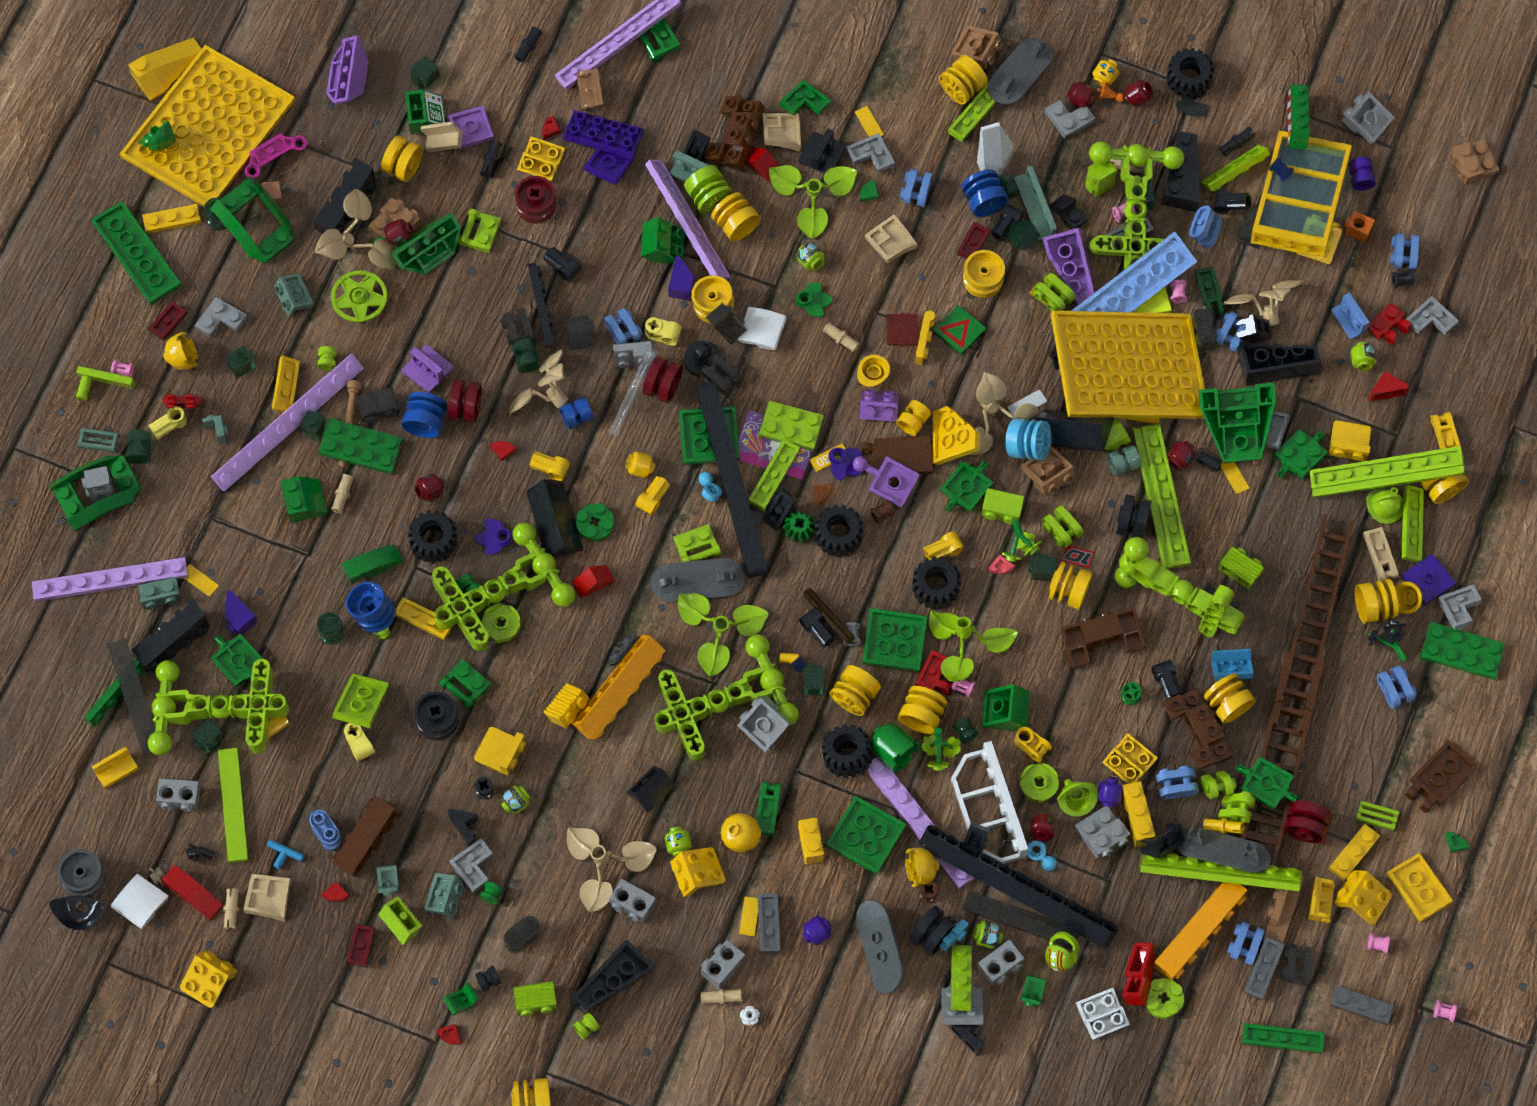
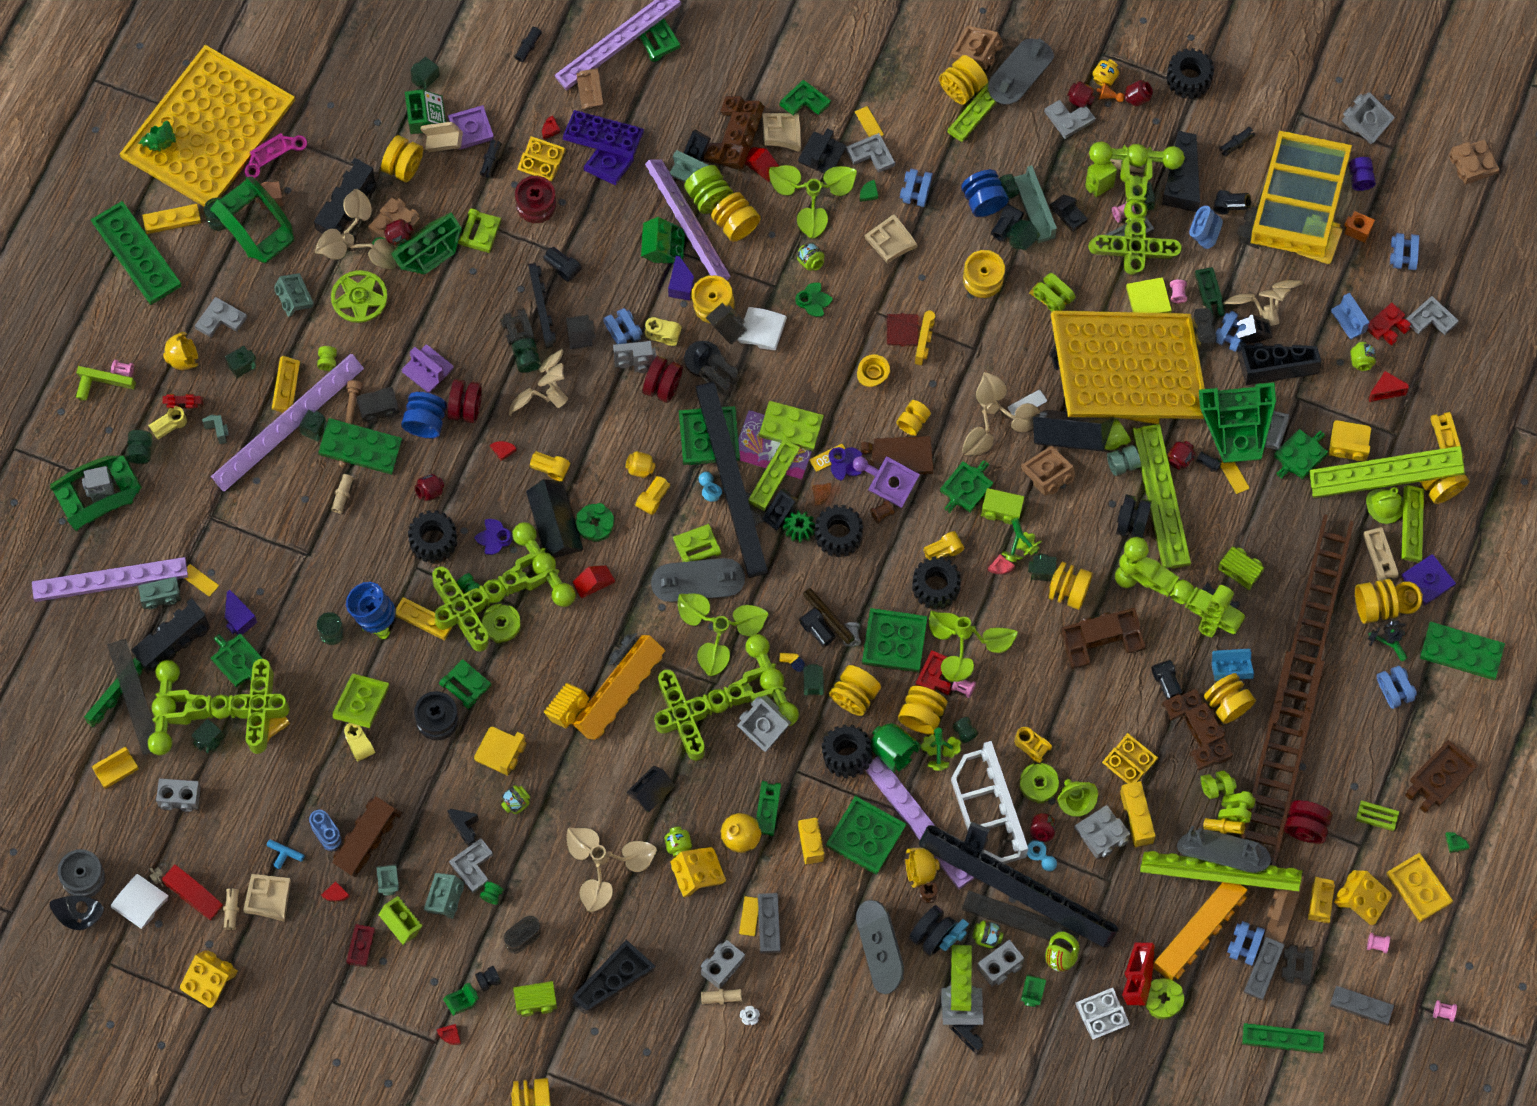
(99, 447): sand green tile -> none
(161, 68): yellow wedge -> none
(167, 320): dark red plate -> none
(193, 852): black plate -> none
(233, 805): lime tile -> none
(303, 498): green slope -> none
(347, 71): medium lavender wedge -> none
(371, 563): green slope -> none
(486, 793): black bush -> none
(576, 413): blue wheel -> none
(586, 1026): lime wheel -> none
(632, 393): clear axle -> none
(636, 897): light grey brick -> none
(817, 930): dark purple head -> none
(841, 337): tan pin -> none
(879, 405): medium lavender bracket -> none
(952, 436): yellow plate -> none
(959, 330): green tile -> none
(973, 240): dark red plate -> none
(994, 149): white wedge -> none
(1005, 708): green slope -> none
(1028, 439): medium azure wheel -> none
(1062, 537): lime brick -> none
(1071, 261): medium lavender wedge -> none
(1078, 556): sticker -> none
(1110, 792): dark purple head -> none
(1131, 688): green wheel -> none
(1142, 278): light blue plate -> none
(1164, 842): black hinge -> none
(1182, 774): medium blue brick -> none
(1192, 107): pearl dark grey piece -> none
(1234, 168): lime plate -> none
(1267, 782): green plate -> none
(1281, 169): clear blue bush -> none
(1298, 116): green brick -> none
(1354, 852): yellow plate -> none
(1402, 278): black bush -> none
(1456, 604): light grey plate -> none

